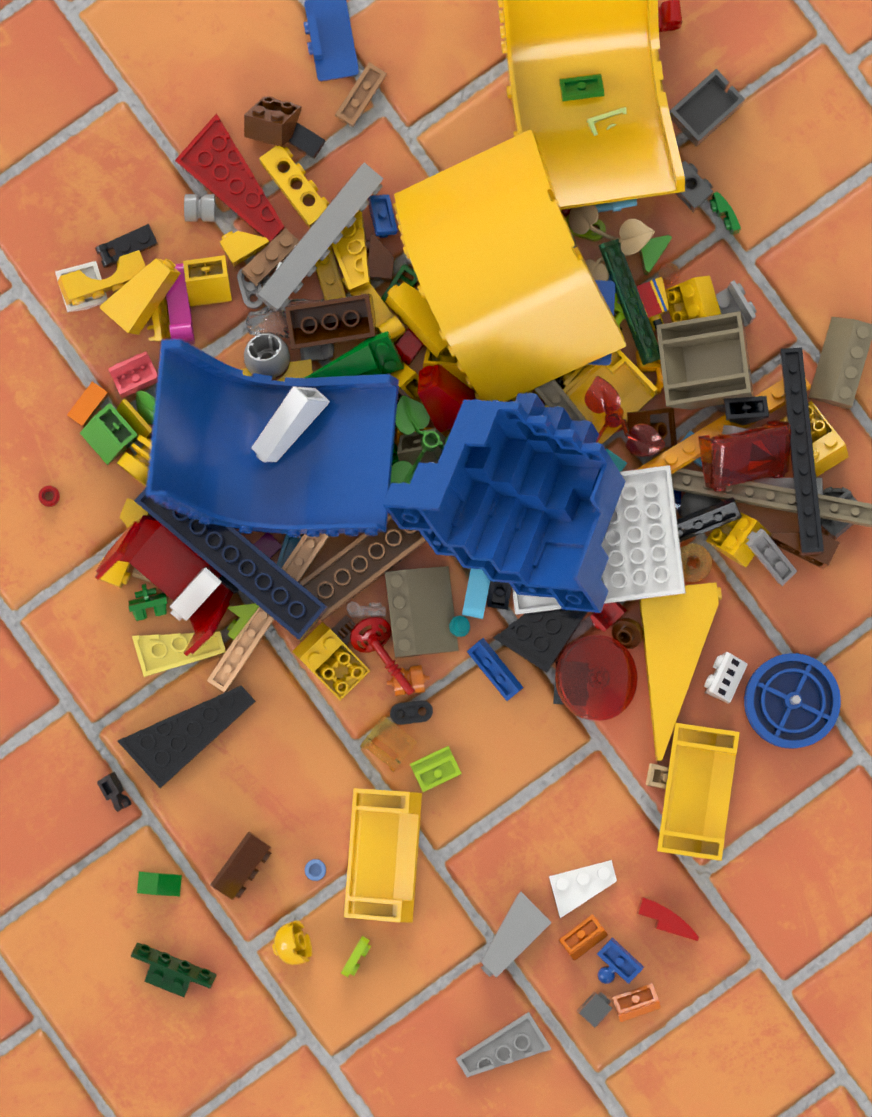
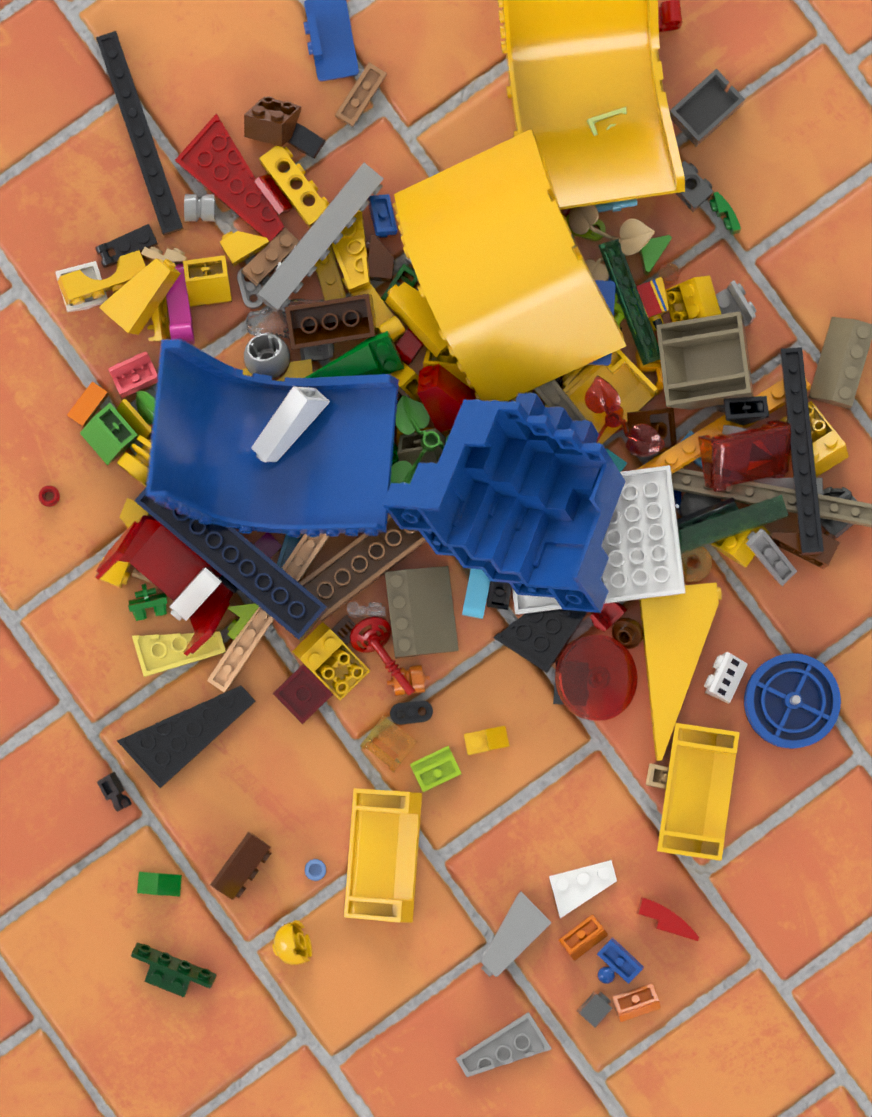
(139, 133): none -> black plate
(175, 255): none -> tan slope
(273, 194): none -> red tile
(302, 694): none -> dark red plate
(361, 949): lime plate -> none
(459, 626): teal plate -> none
(486, 740): none -> yellow slope
(495, 669): blue plate -> none
(581, 87): green plate -> none
(732, 523): none -> clear green plate

